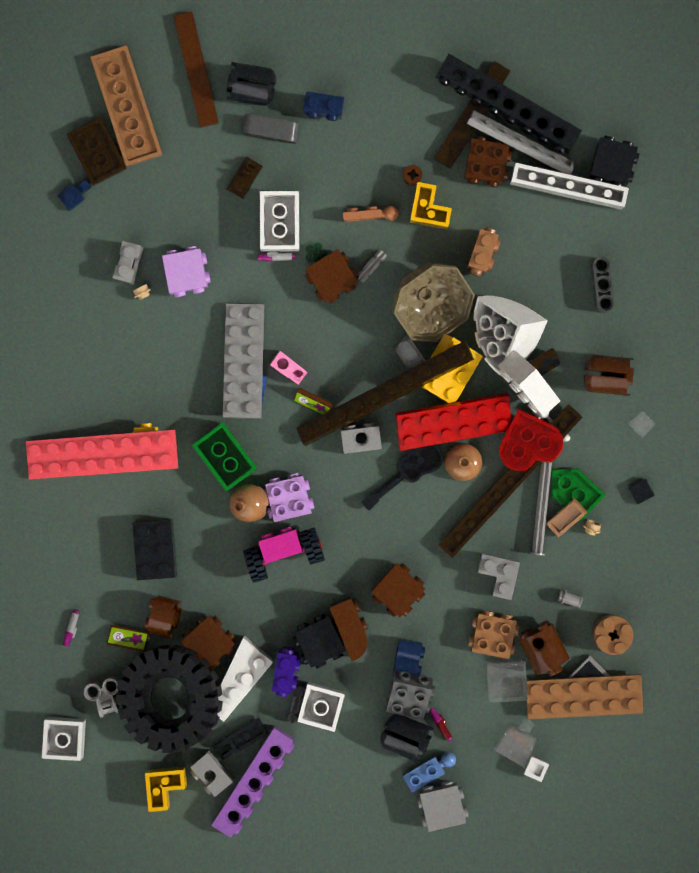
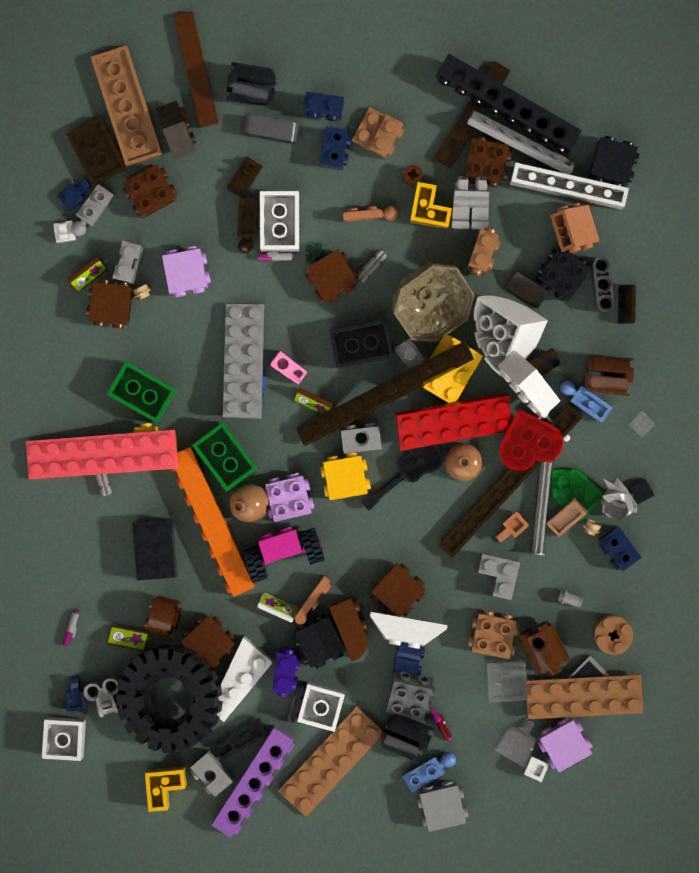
(63, 232): none -> white tile
(75, 698): none -> dark blue plate
(87, 274): none -> slope
(91, 210): none -> light grey plate
(103, 483): none -> light grey axle
(109, 304): none -> reddish brown brick
(142, 392): none -> green brick
(149, 190): none -> reddish brown brick
(175, 128): none -> dark brown brick
(213, 523): none -> orange brick
(247, 223): none -> dark brown plate
(277, 607): none -> slope
(312, 600): none -> nougat plate
(331, 761): none -> medium nougat plate
(334, 148): none -> dark blue brick
(345, 476): none -> yellow brick
(361, 344): none -> black brick
(378, 133): none -> medium nougat plate
(406, 630): none -> white wedge
(471, 197): none -> light grey hips
(513, 526): none -> nougat plate
(527, 289): none -> slope
(563, 274): none -> black brick
(564, 744): none -> lavender brick
(574, 228): none -> nougat brick
(586, 401): none -> medium blue plate
(617, 500): none -> light grey hair
(619, 548): none -> dark blue brick
(627, 304): none -> dark brown slope

